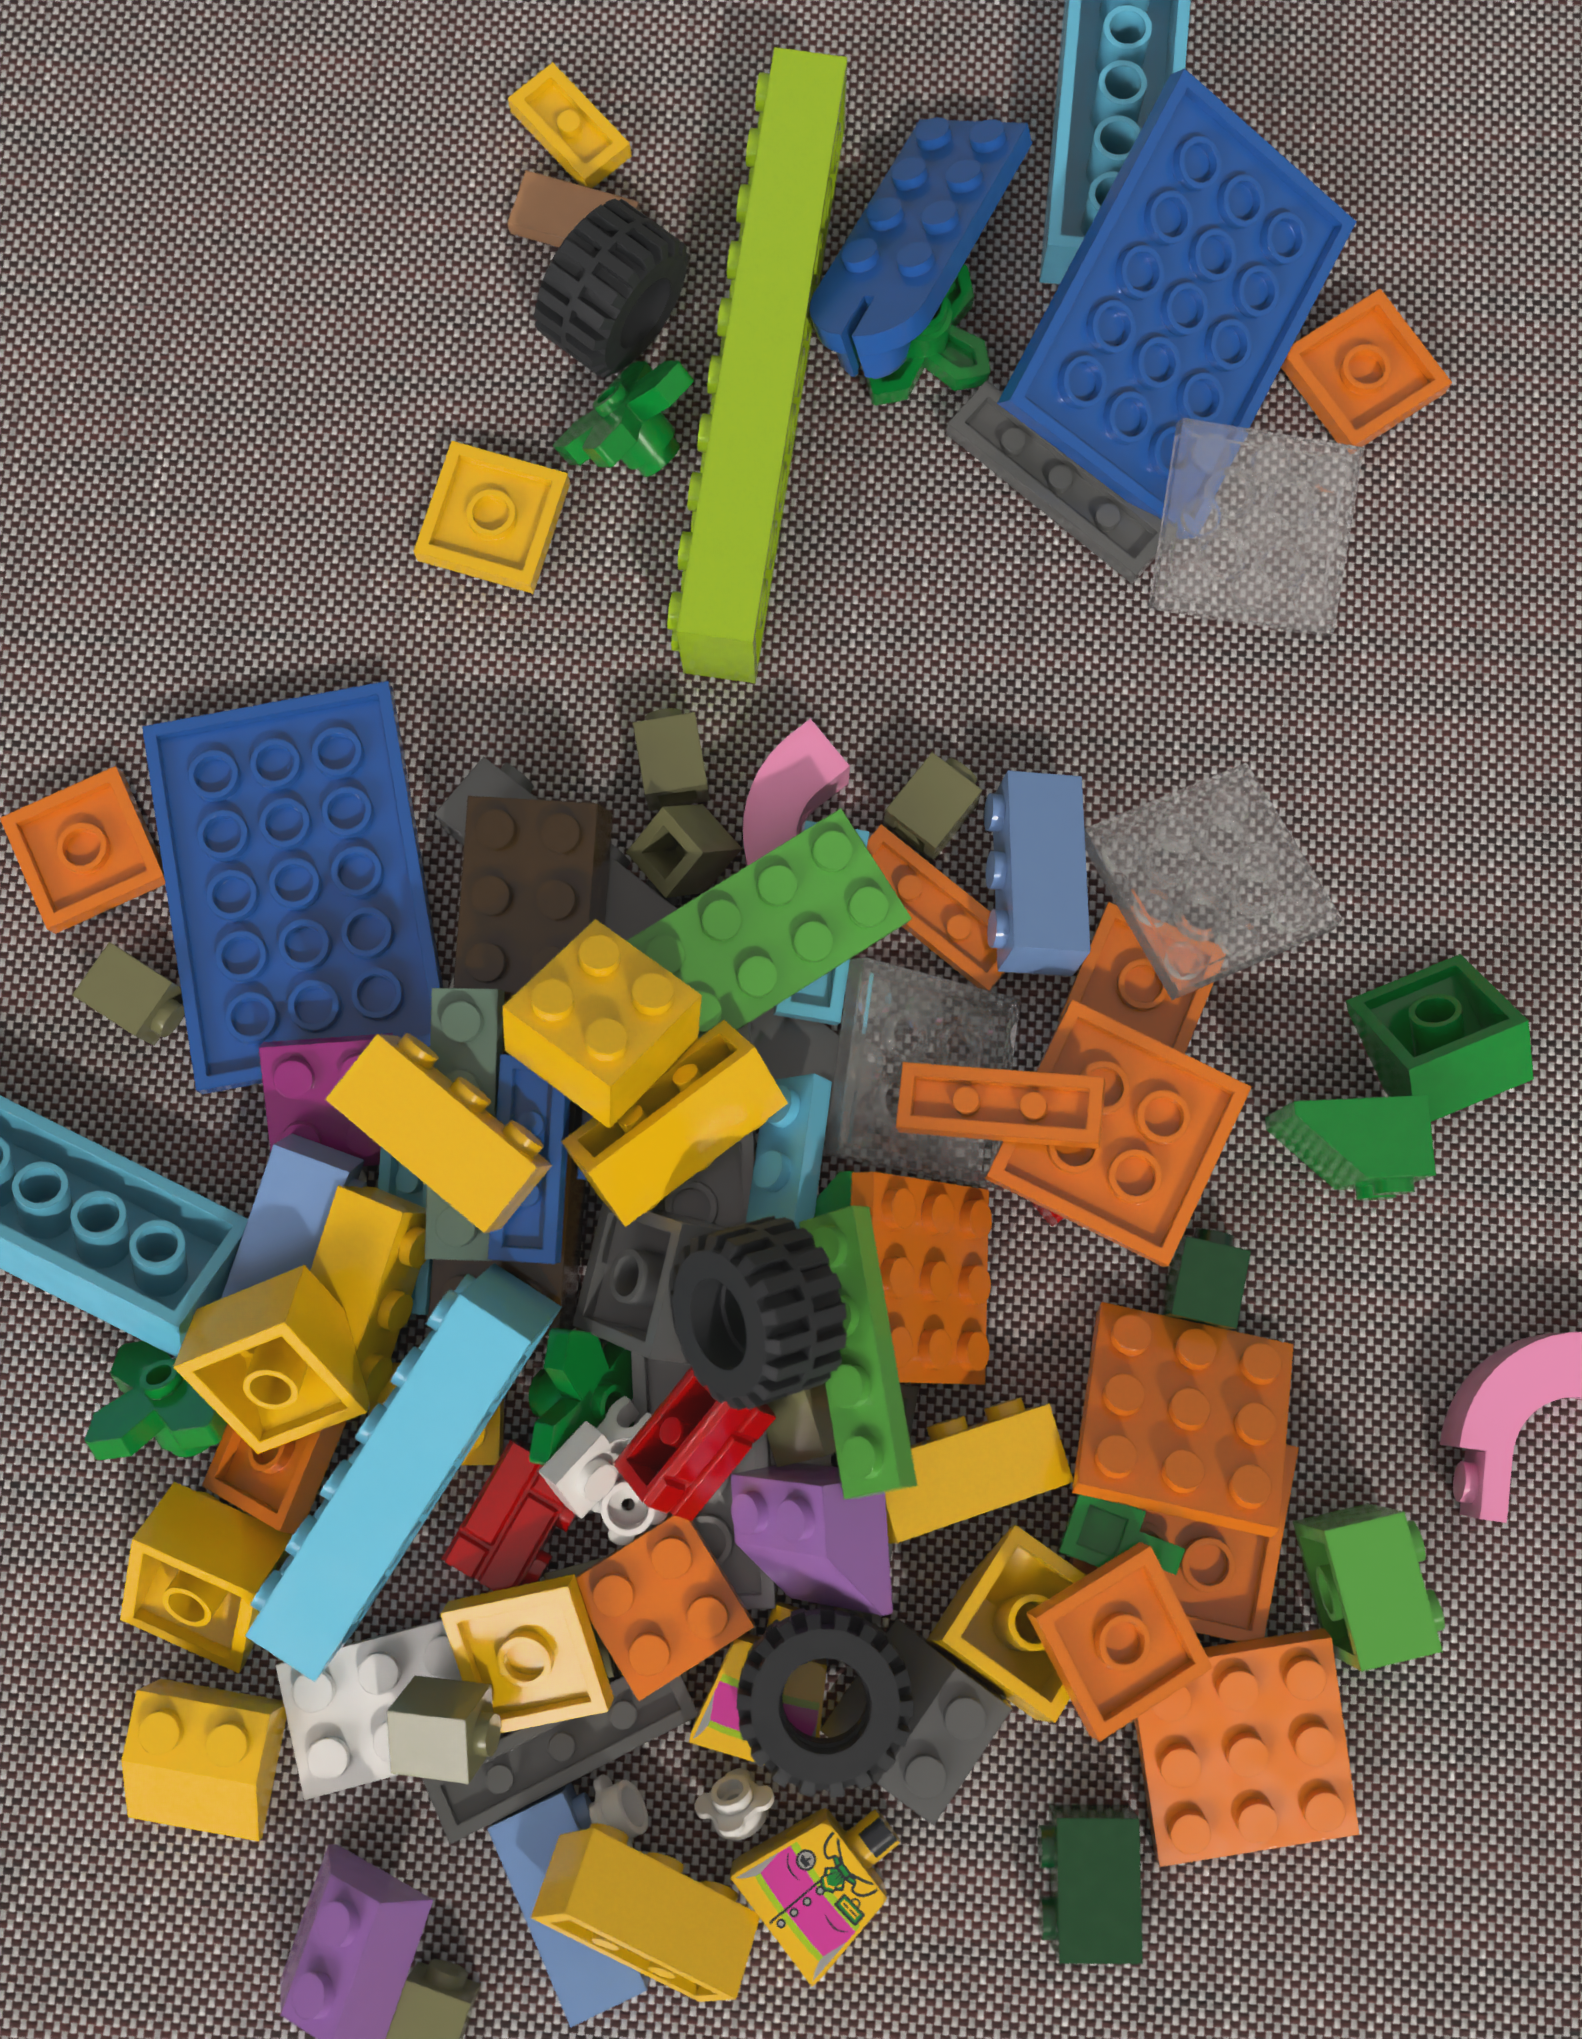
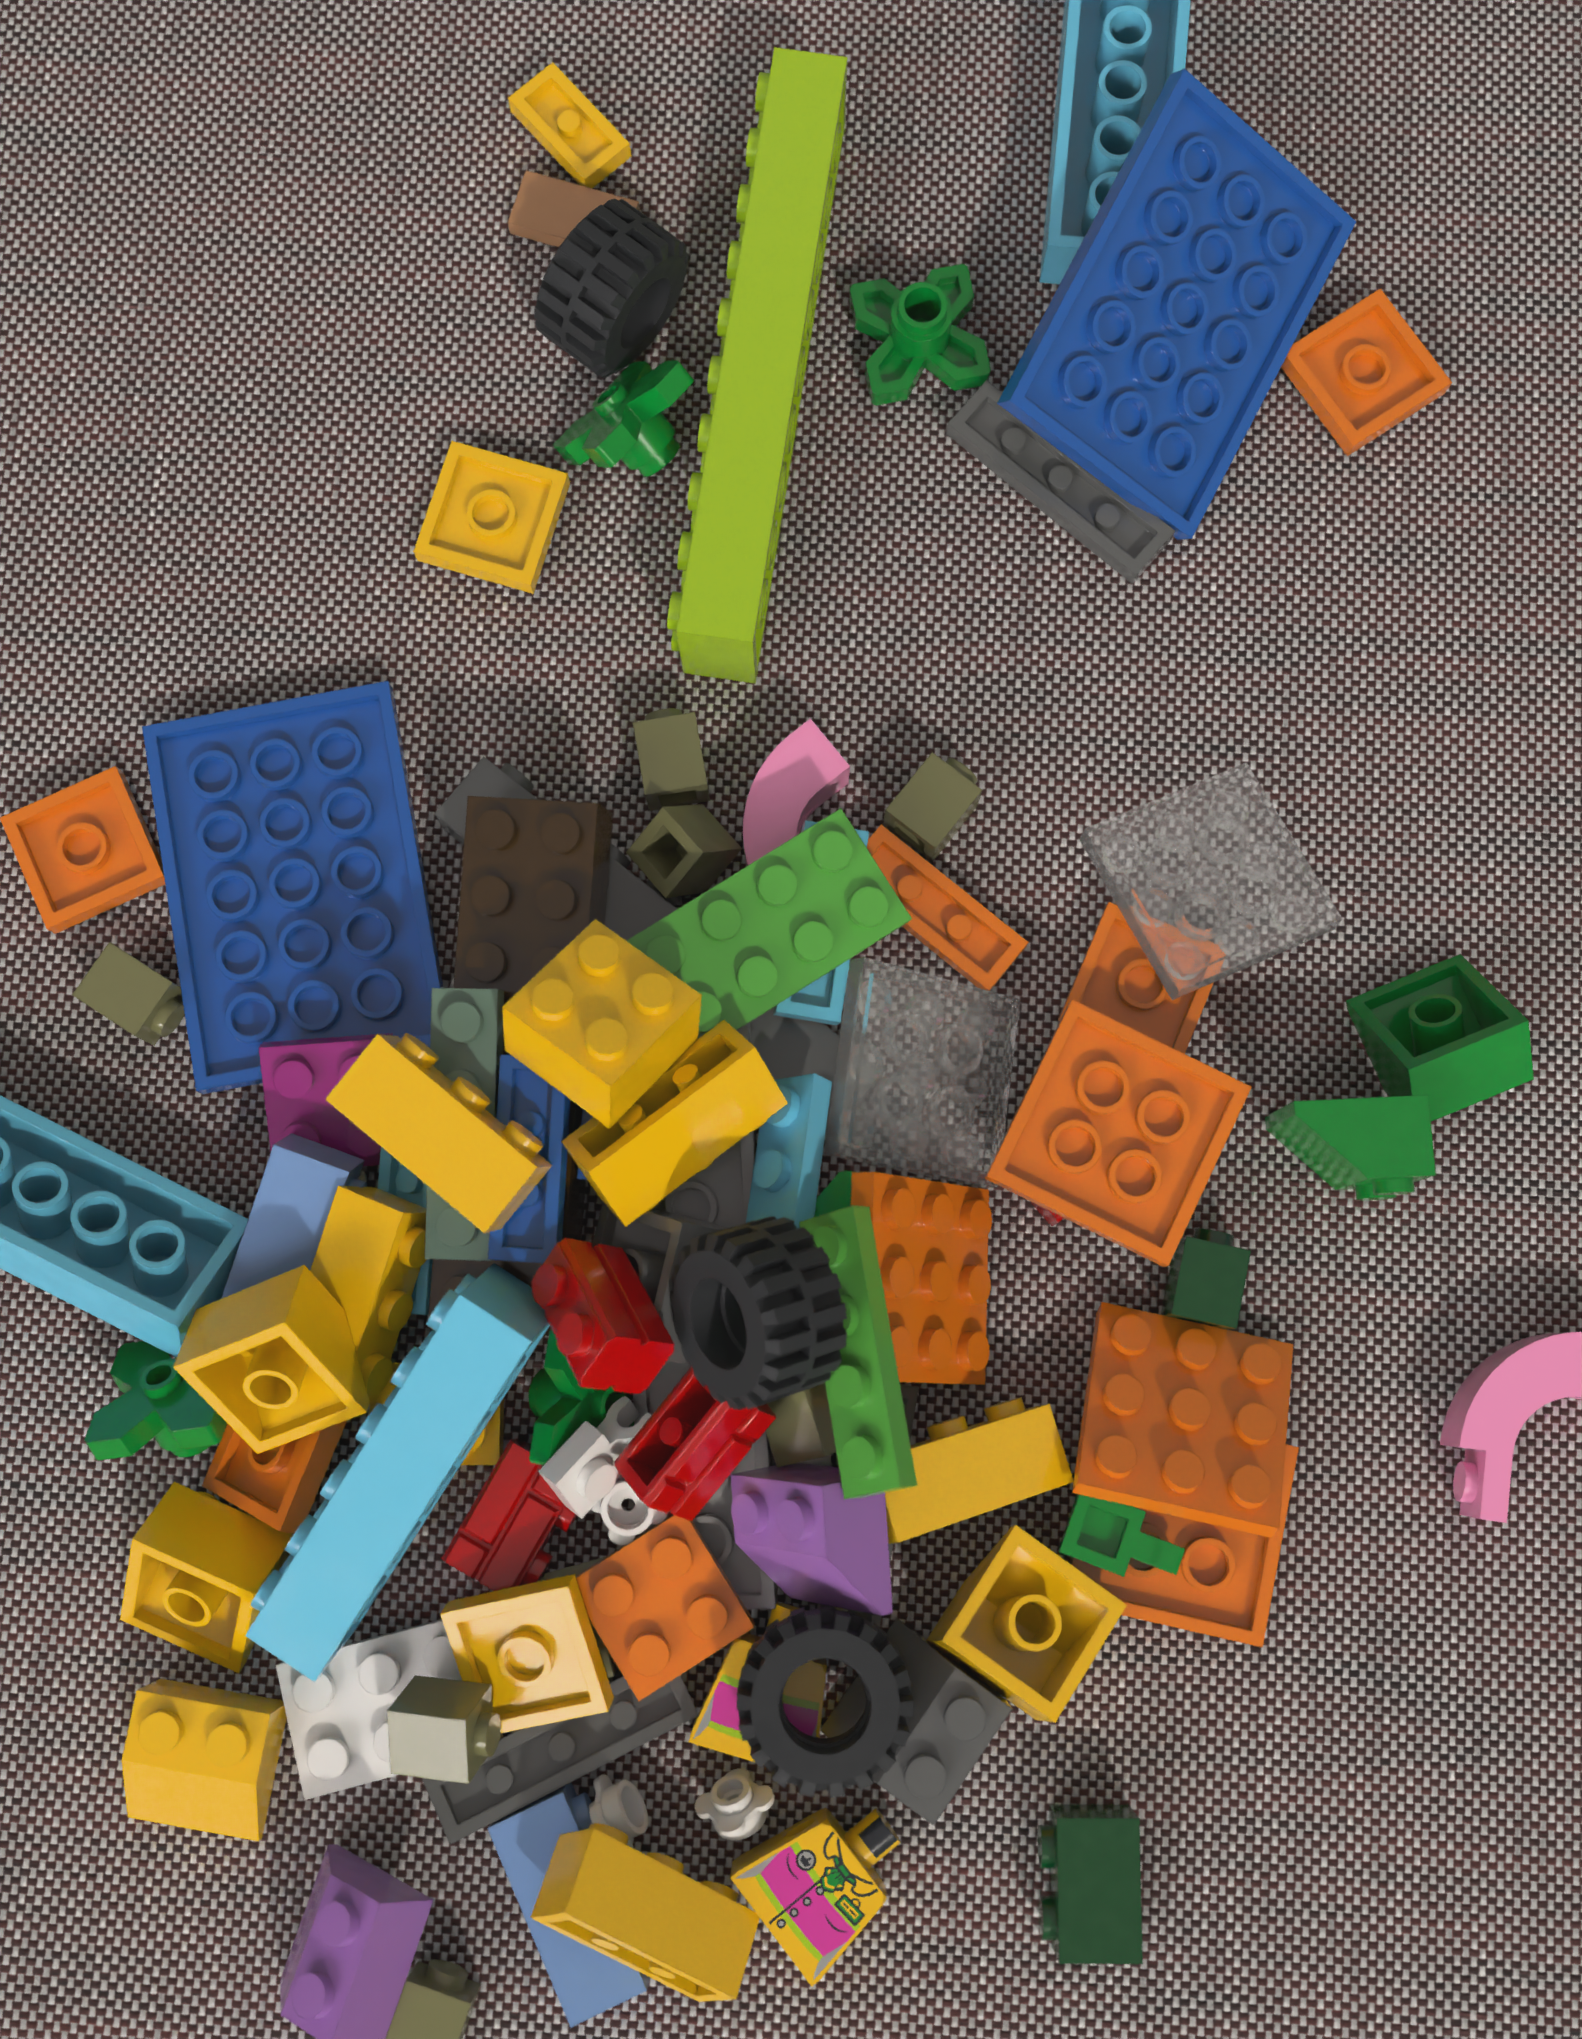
(601, 1316): none -> red brick
(914, 239): blue plate -> none
(1001, 1105): orange plate -> none
(1038, 874): medium blue brick -> none
(1119, 1641): orange plate -> none
(1249, 1753): orange plate -> none
(1255, 527): clear plate -> none
(1370, 1585): bright green brick -> none

